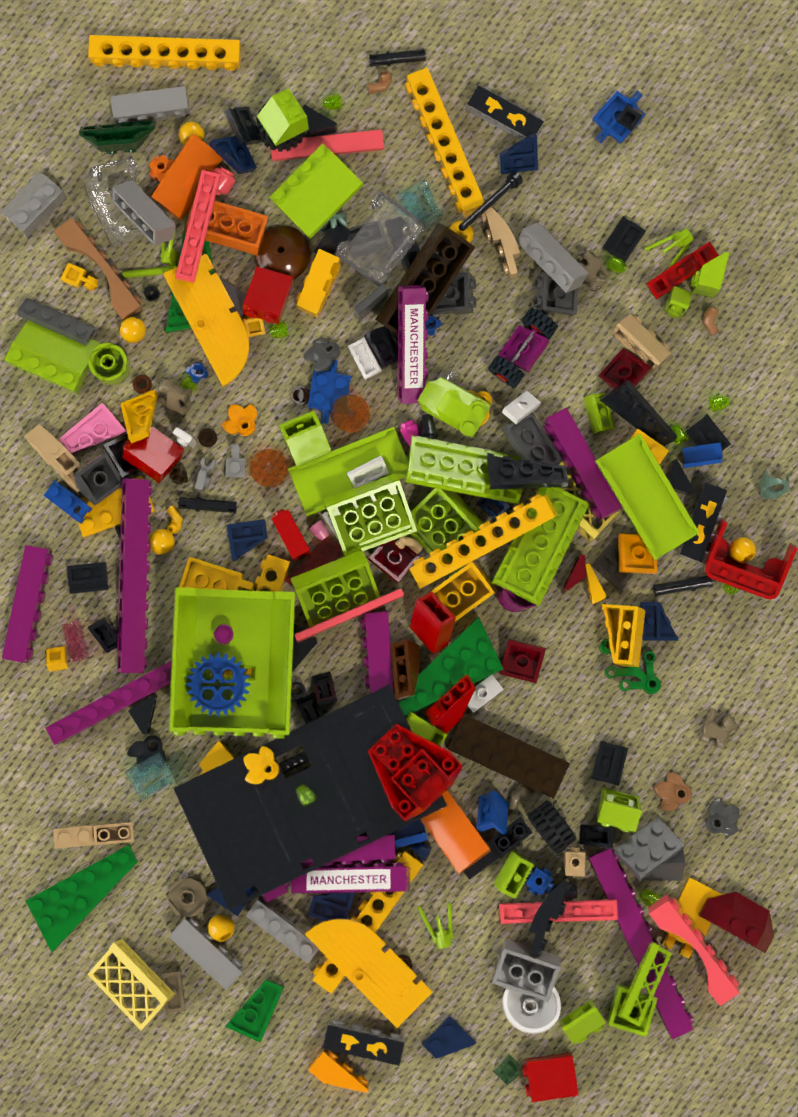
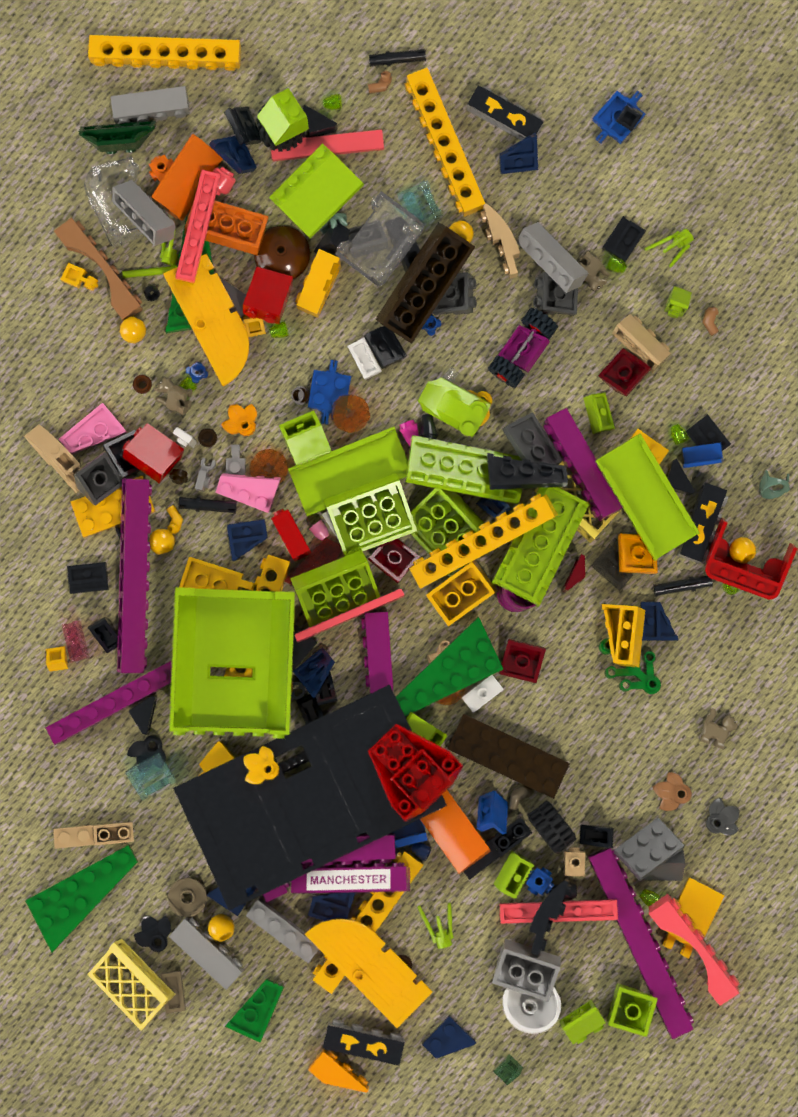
(26, 604): magenta brick -> none
(33, 204): light grey slope -> none
(51, 356): lime slope -> none
(56, 321): dark grey plate -> none
(67, 501): blue plate -> none
(99, 363): lime brick -> none
(139, 415): yellow wing -> none
(152, 930): none -> black plate
(188, 129): yellow piece -> none
(218, 702): blue gear -> none
(223, 634): magenta plate -> none
(252, 491): none -> bright pink wing
(305, 795): clear neon green hose -> none
(314, 671): none -> dark blue wing
(321, 353): dark grey plate -> none
(368, 472): white plate -> none
(371, 302): dark grey tile -> none
(405, 668): reddish brown slope -> none
(410, 542): tan arm -> none
(411, 342): magenta brick -> none
(432, 622): red brick -> none
(451, 706): red slope -> none
(513, 181): black piece -> none
(521, 407): white plate -> none
(550, 1077): red brick -> none
(594, 587): yellow slope -> none
(609, 763): black plate -> none
(619, 810): lime slope -> none
(635, 409): black wing -> none
(640, 979): lime fence -> none
(681, 270): red slope -> none
(710, 277): lime slope -> none
(720, 402): clear neon green hose -> none
(740, 918): dark red wedge -> none

